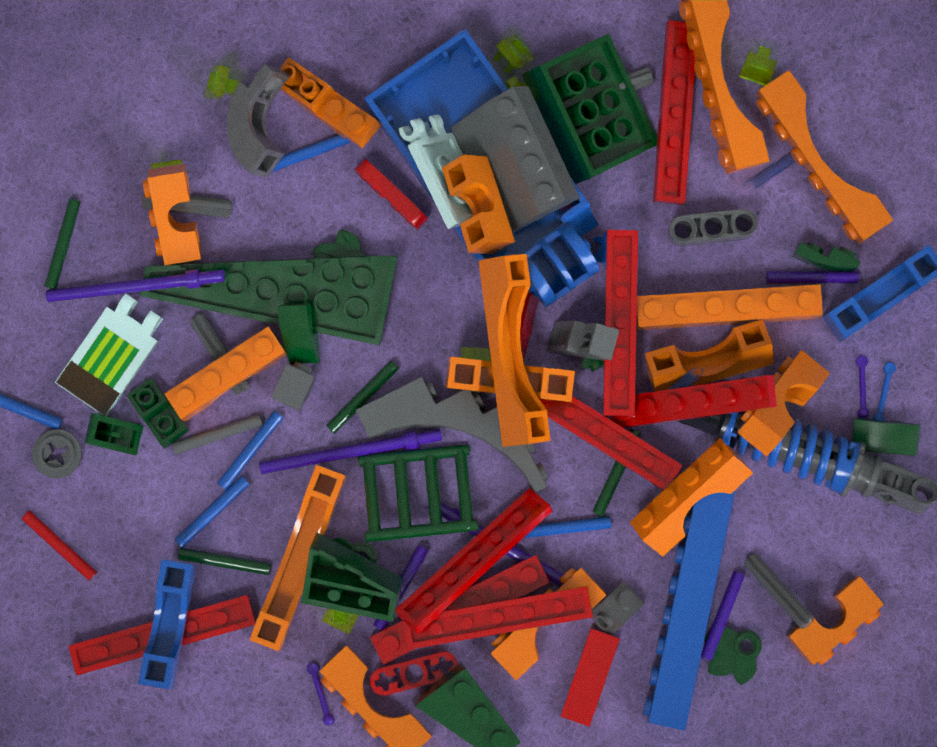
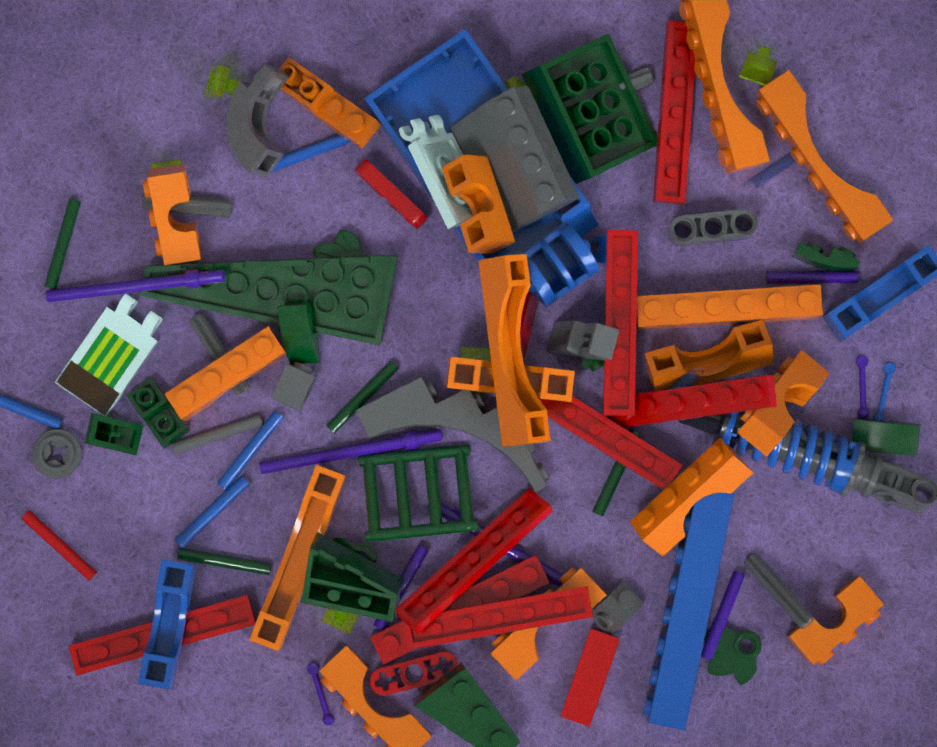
(515, 53): clear neon green tile -> none
(570, 527): blue bar -> none

